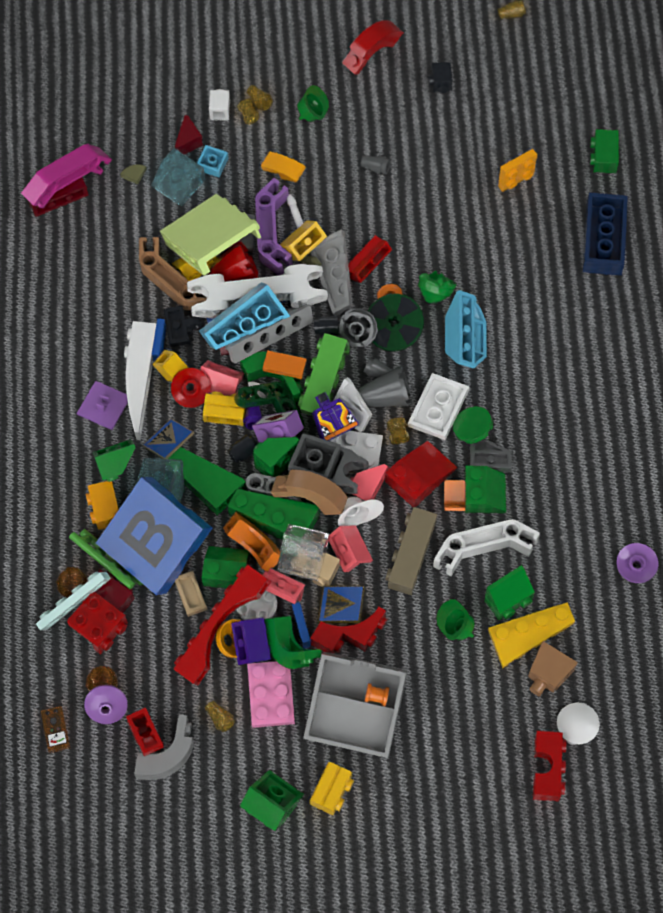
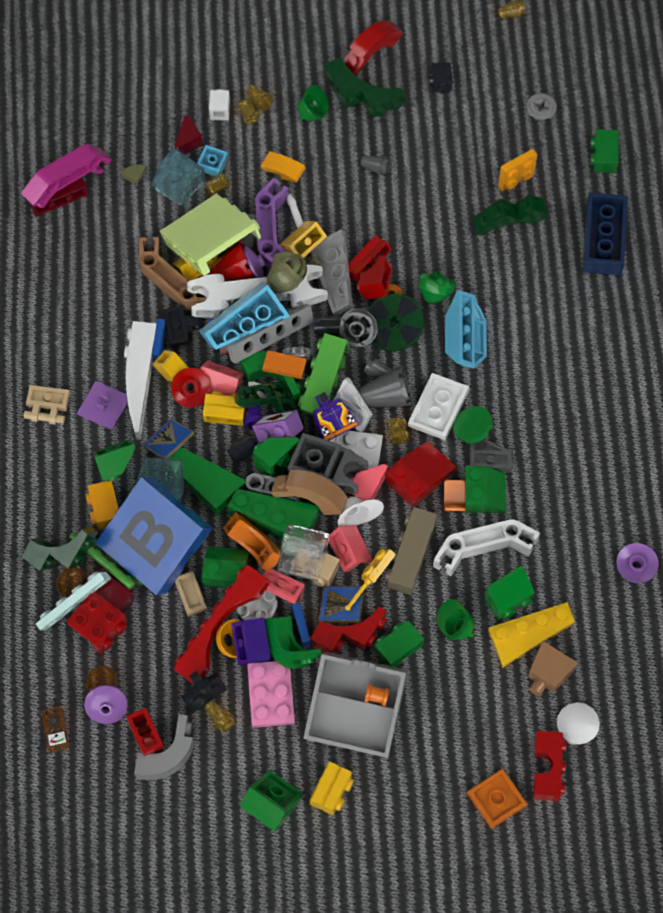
(44, 554): none -> arch
(46, 398): none -> tan plate
(203, 691): none -> black hinge
(216, 184): none -> clear yellow bush
(255, 262): none -> medium lavender dish
(285, 276): none -> olive helmet
(299, 352): none -> light grey gear
(353, 90): none -> dark green arch
(373, 571): none -> yellow piece
(376, 280): none -> red arch
(398, 644): none -> green brick
(497, 798): none -> orange tile
(503, 213): none -> dark green arch
(536, 101): none -> light grey gear

